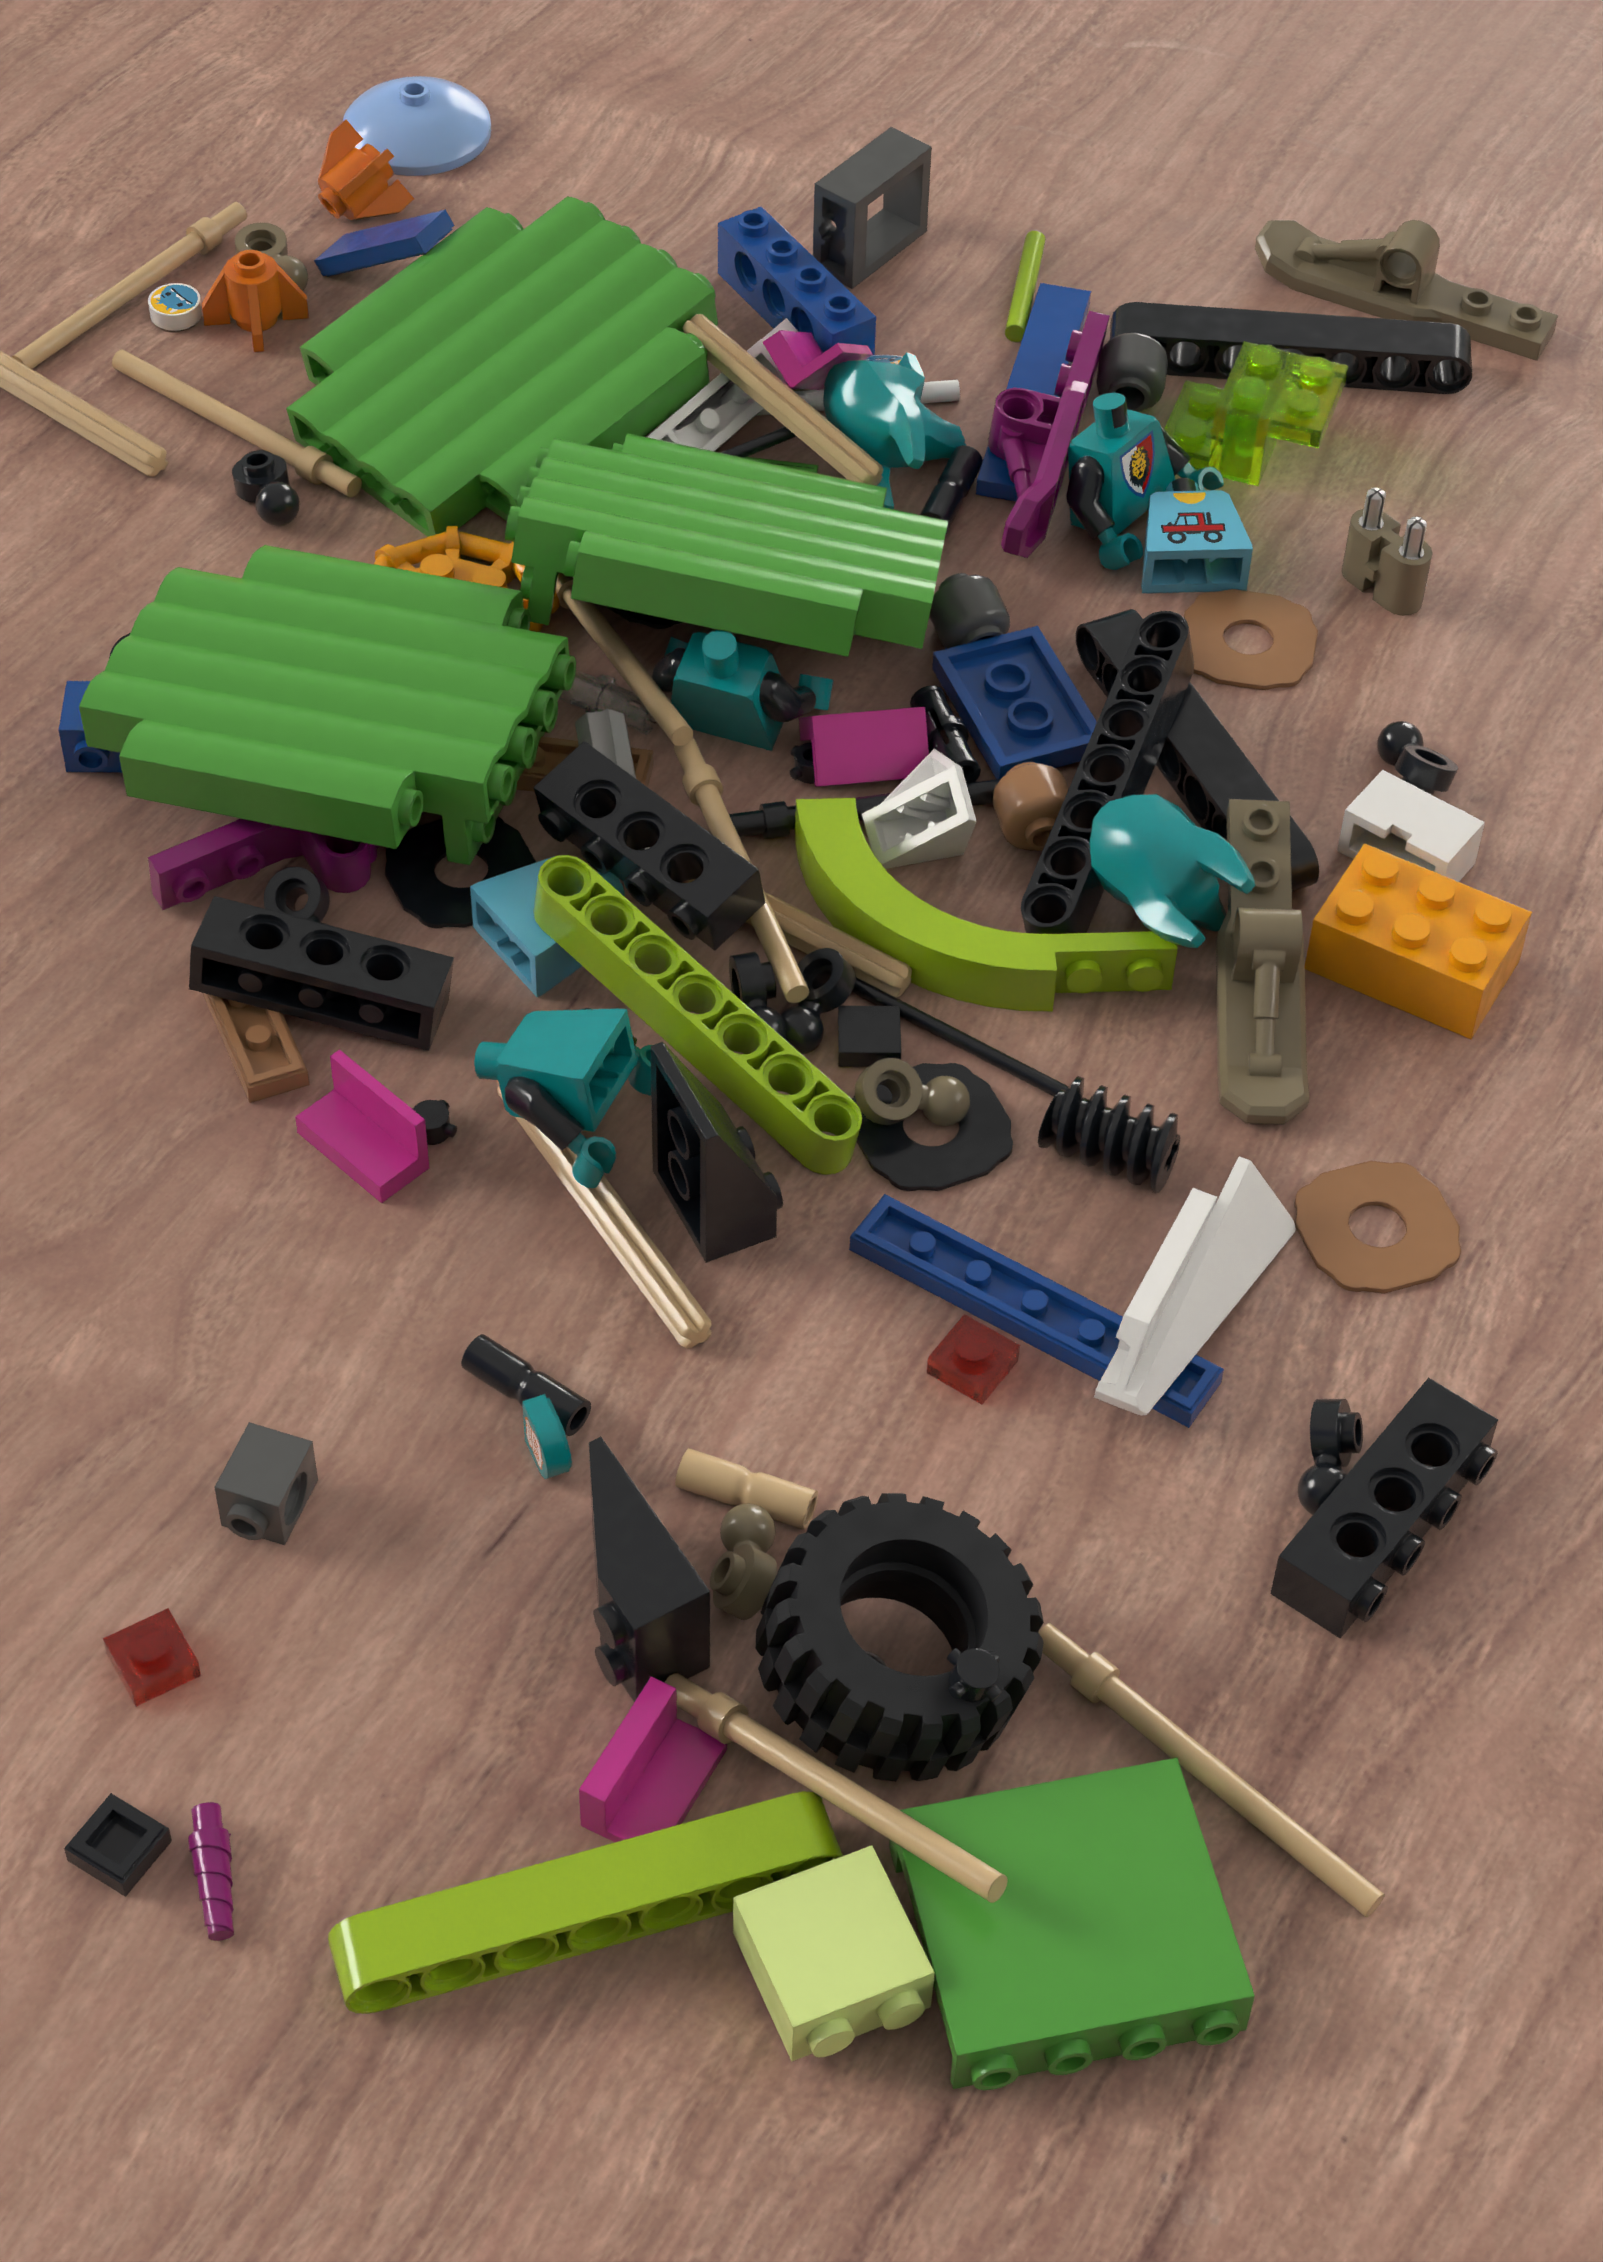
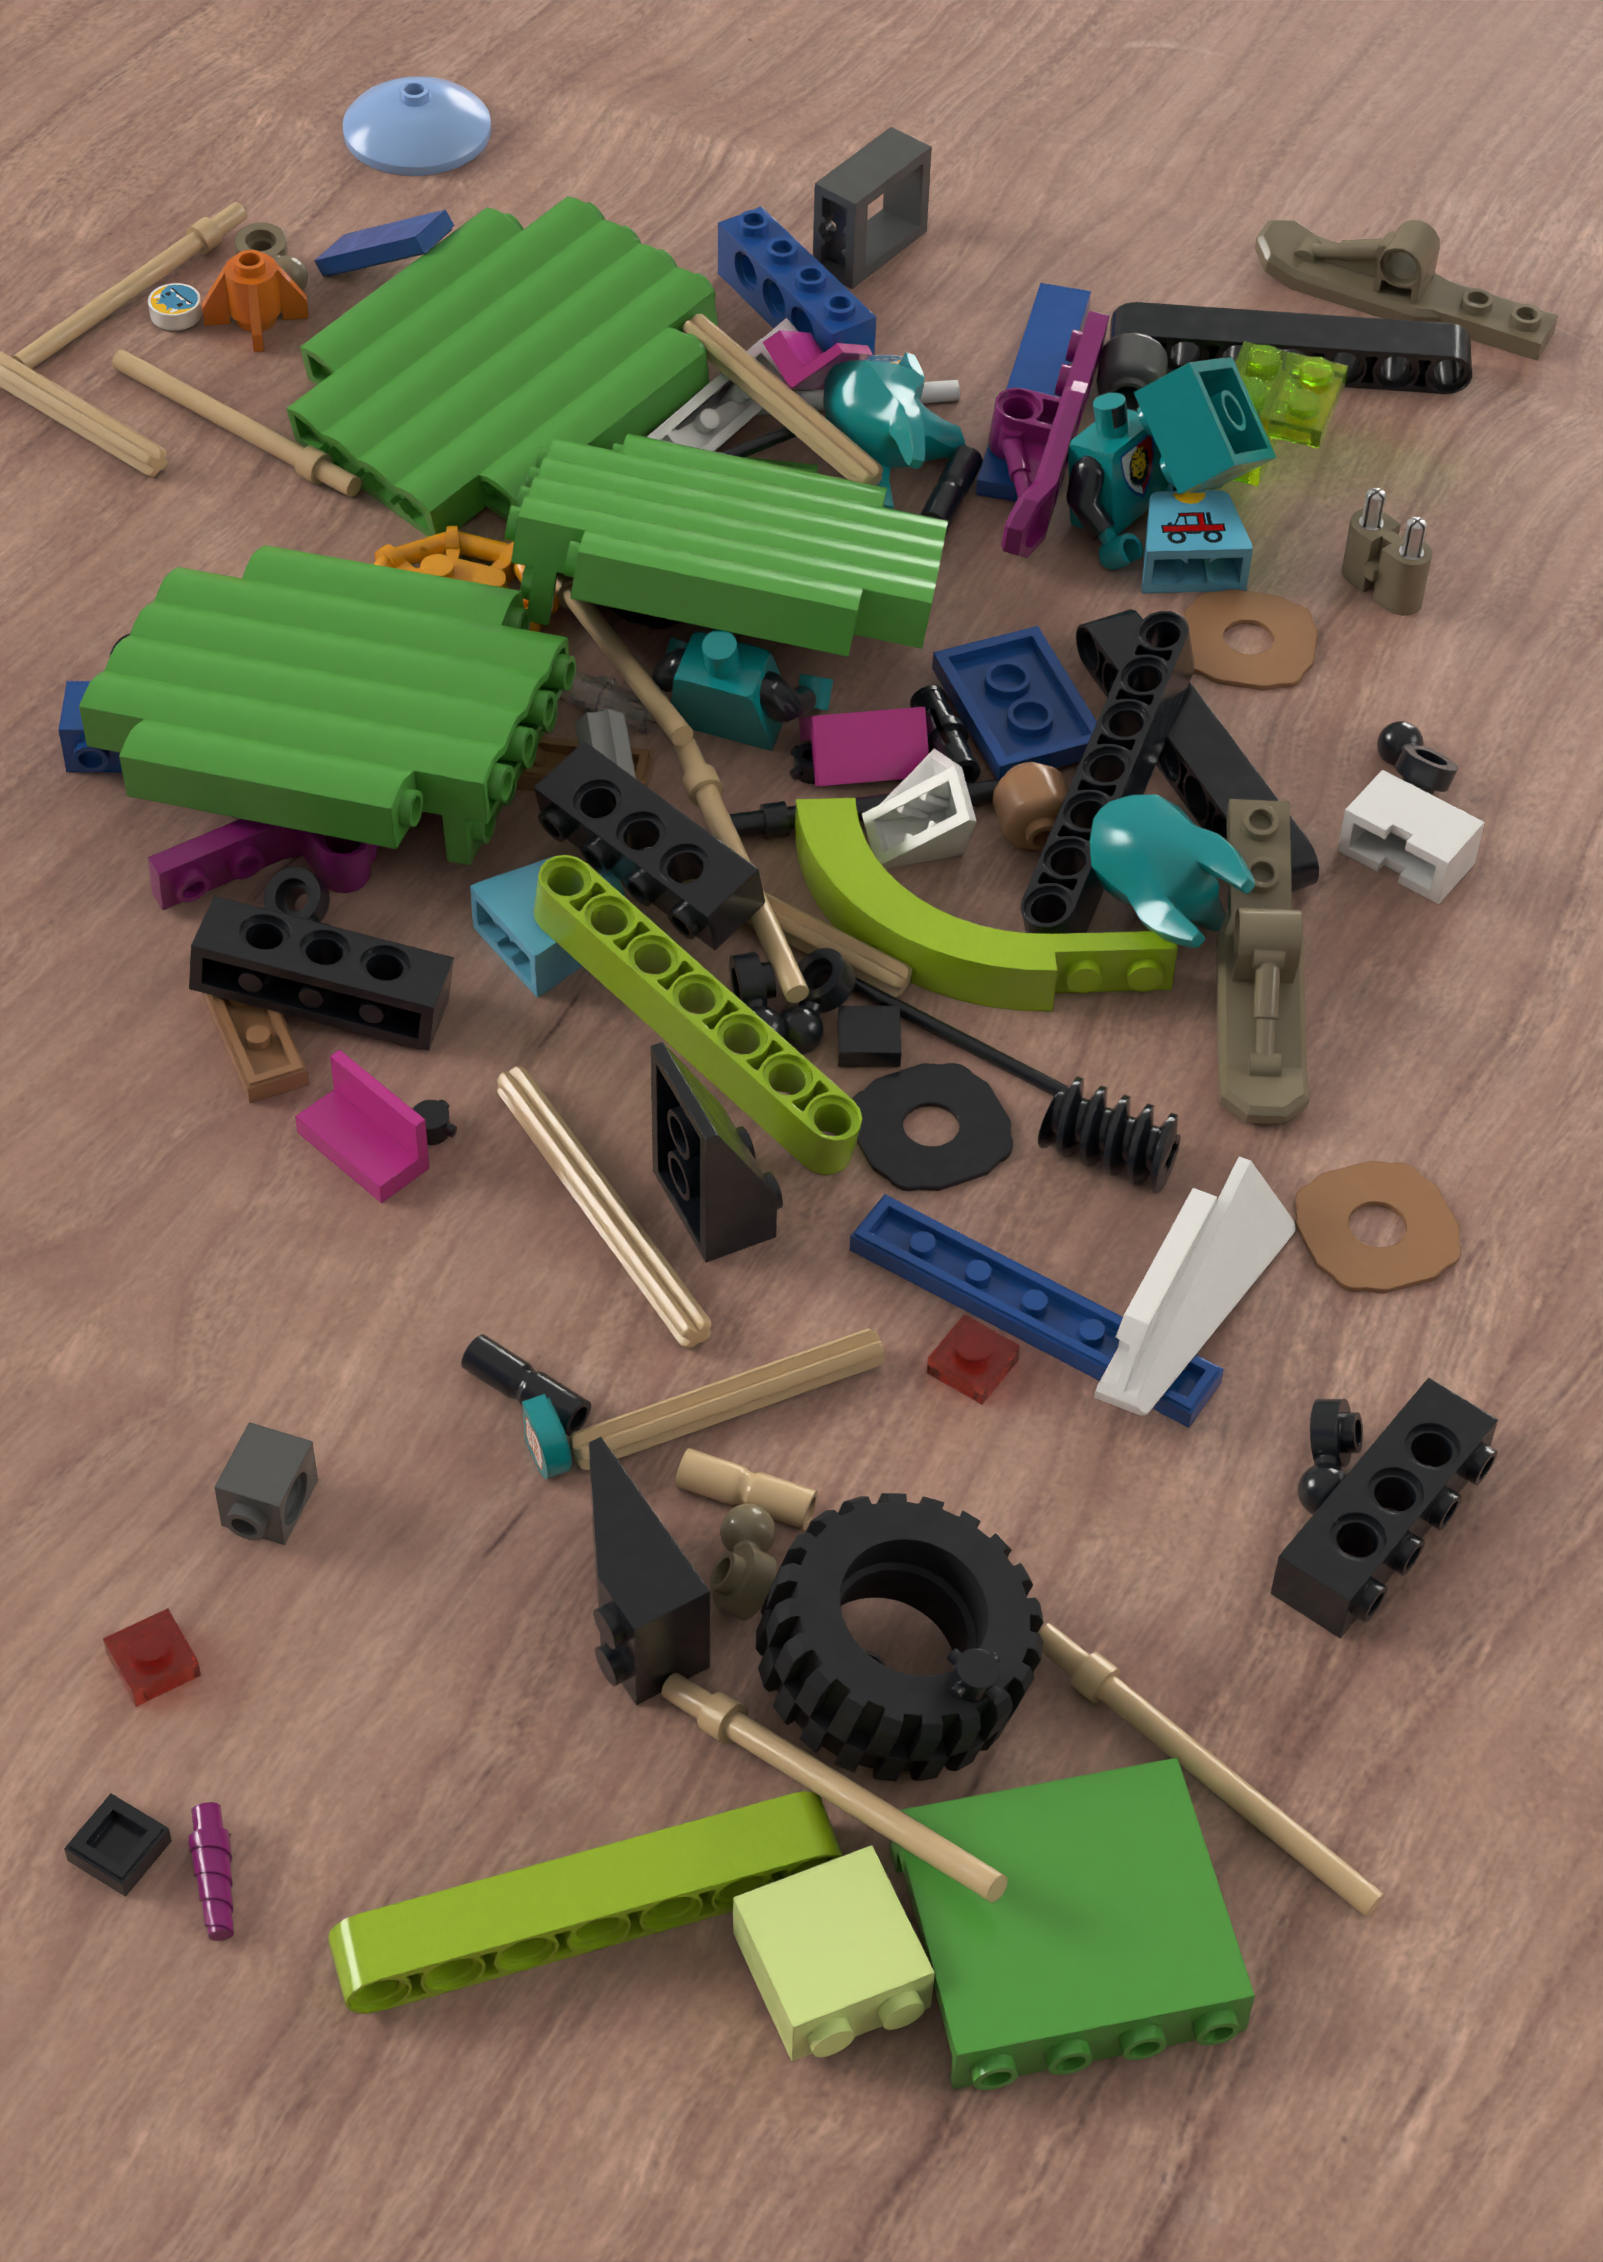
(265, 481): black plate -> none
(356, 179): orange brick -> none
(420, 892): black piece -> none
(564, 1076): teal torso -> none
(648, 1769): dark pink panel -> none
(732, 1396): none -> tan axle
(942, 1099): dark tan plate -> none
(968, 610): dark grey head -> none
(1025, 286): lime bar -> none
(1203, 425): none -> teal brick
(1417, 940): light orange brick -> none

